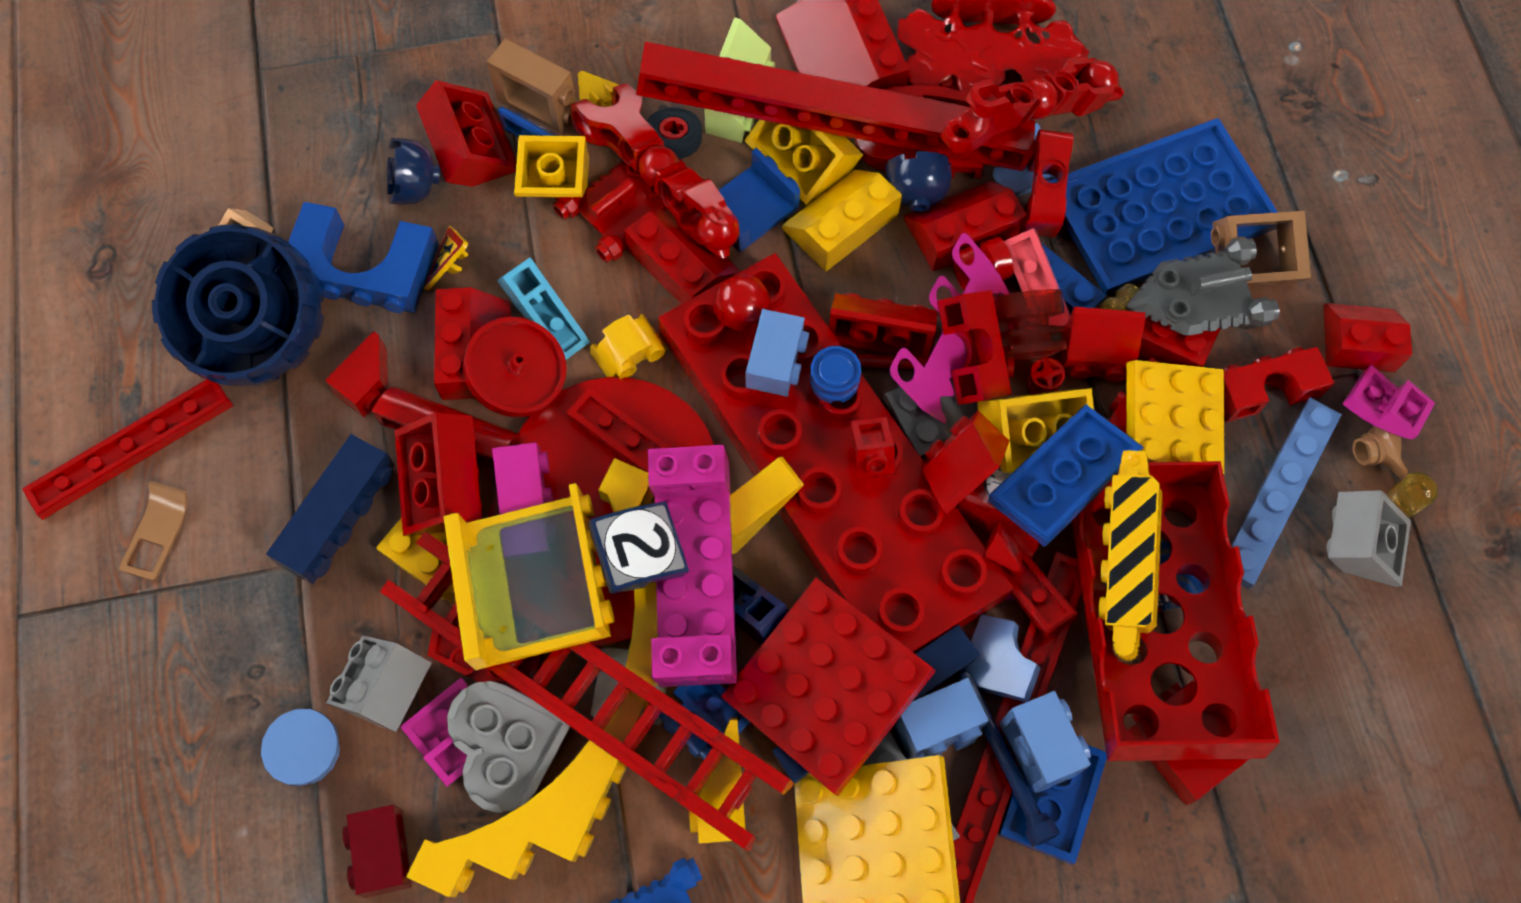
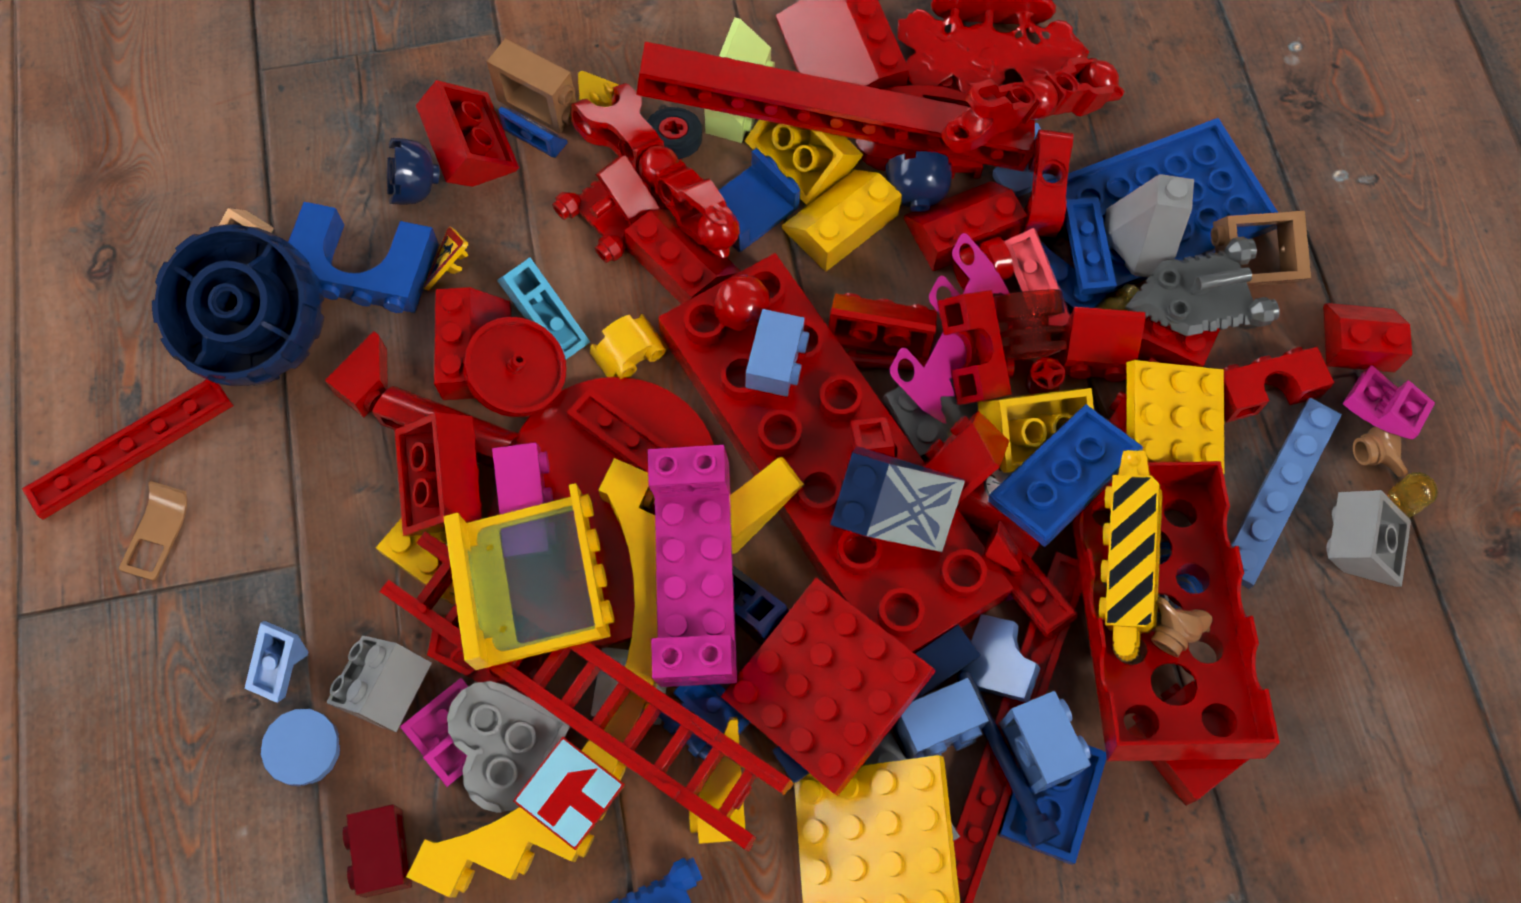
(273, 661): none -> medium blue slope
(332, 509): dark blue brick -> none
(551, 166): yellow slope -> none
(569, 793): none -> medium azure tile
(626, 189): none -> tile
(638, 547): slope -> none
(835, 374): blue wheel -> none
(896, 500): none -> dark blue slope
(1089, 246): none -> blue plate
(1150, 223): none -> light grey slope
(1179, 627): none -> medium nougat animal

